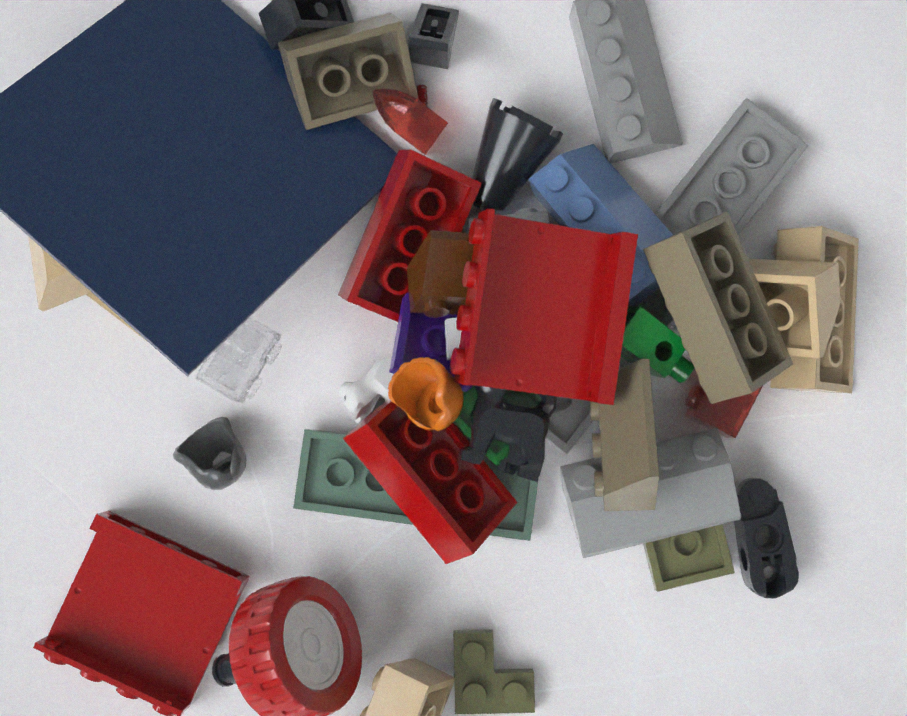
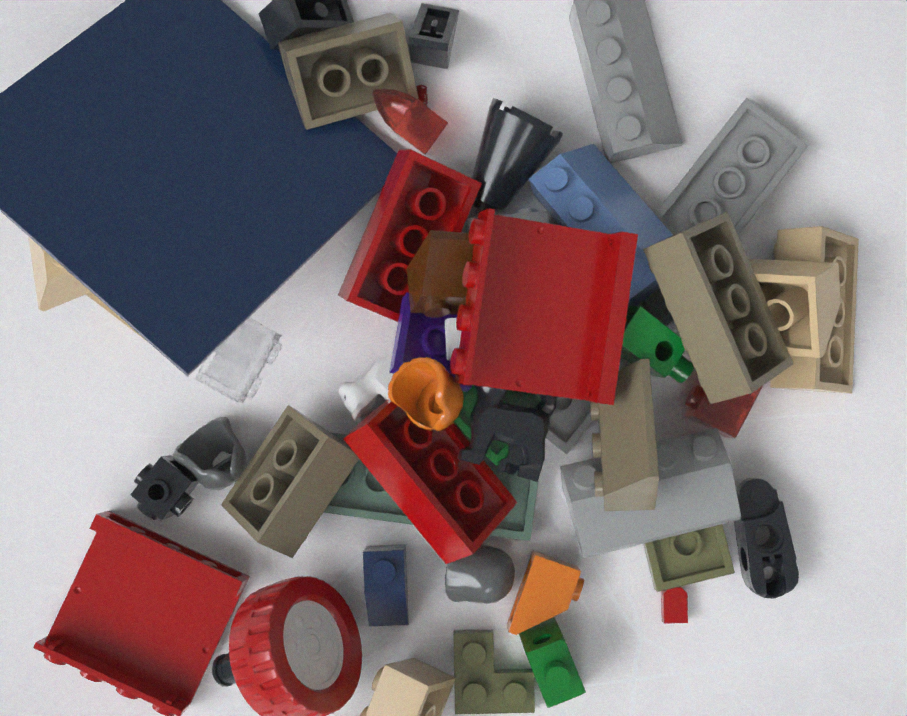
(176, 483): none -> black brick
(289, 482): none -> dark tan slope
(386, 585): none -> dark blue slope
(480, 577): none -> dark grey hair
(544, 591): none -> orange slope
(552, 663): none -> green torso
(674, 606): none -> red piece

